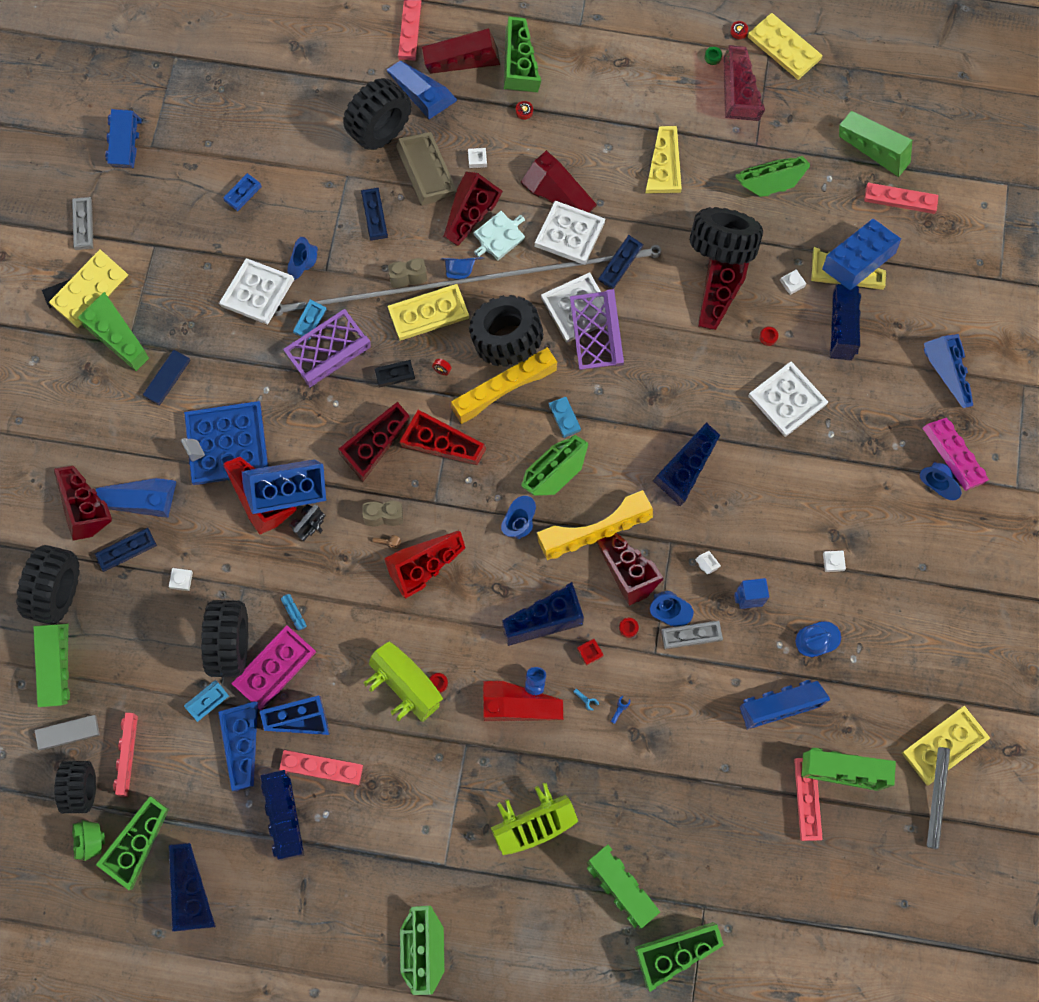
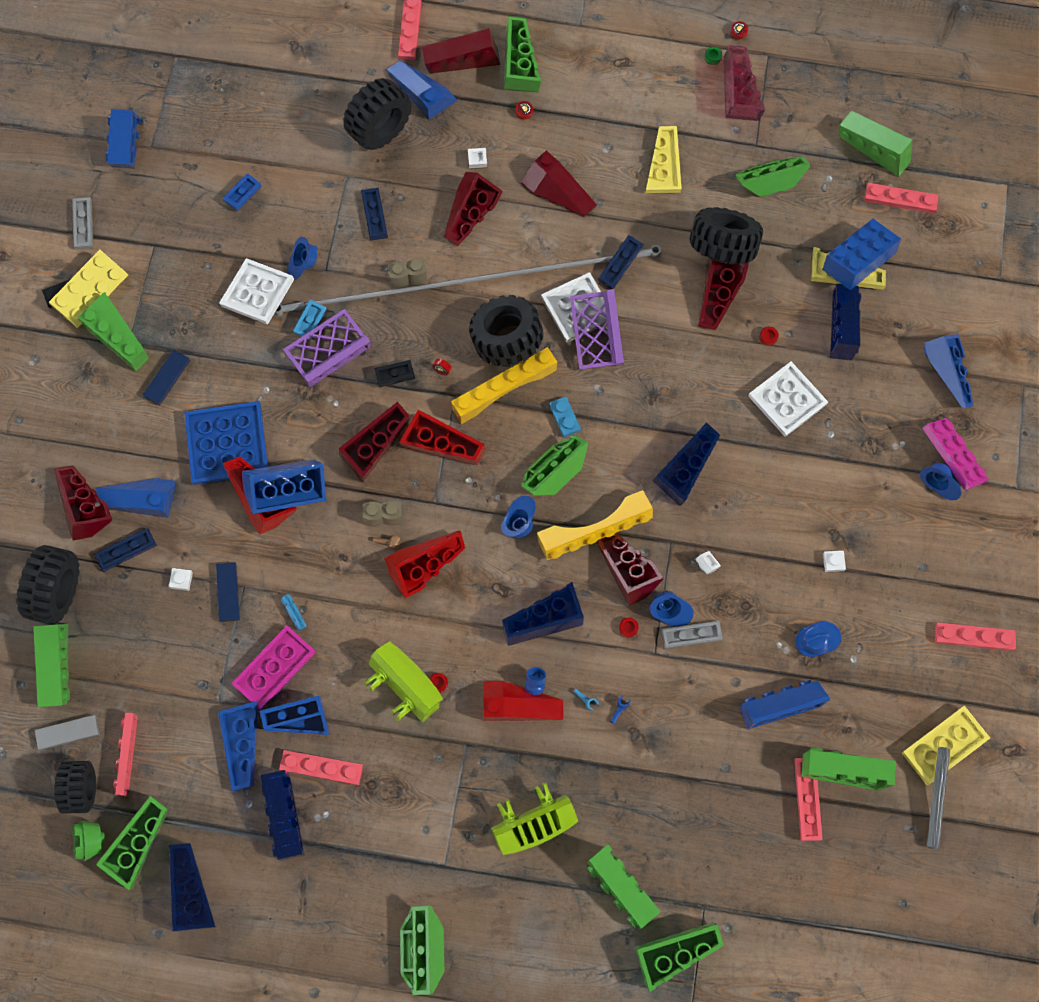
(192, 448): light grey slope -> none
(206, 700): dark azure plate -> none
(224, 638): black tyre -> none
(228, 592): none -> dark blue tile
(310, 523): black hips -> none
(425, 168): dark tan slope -> none
(428, 312): light yellow plate -> none
(459, 267): blue piece -> none
(499, 235): light aqua plate -> none
(570, 232): white plate -> none
(590, 652): red plate -> none
(752, 593): blue brick -> none
(784, 46): light yellow plate -> none
(793, 282): white plate -> none
(975, 636): none -> coral plate

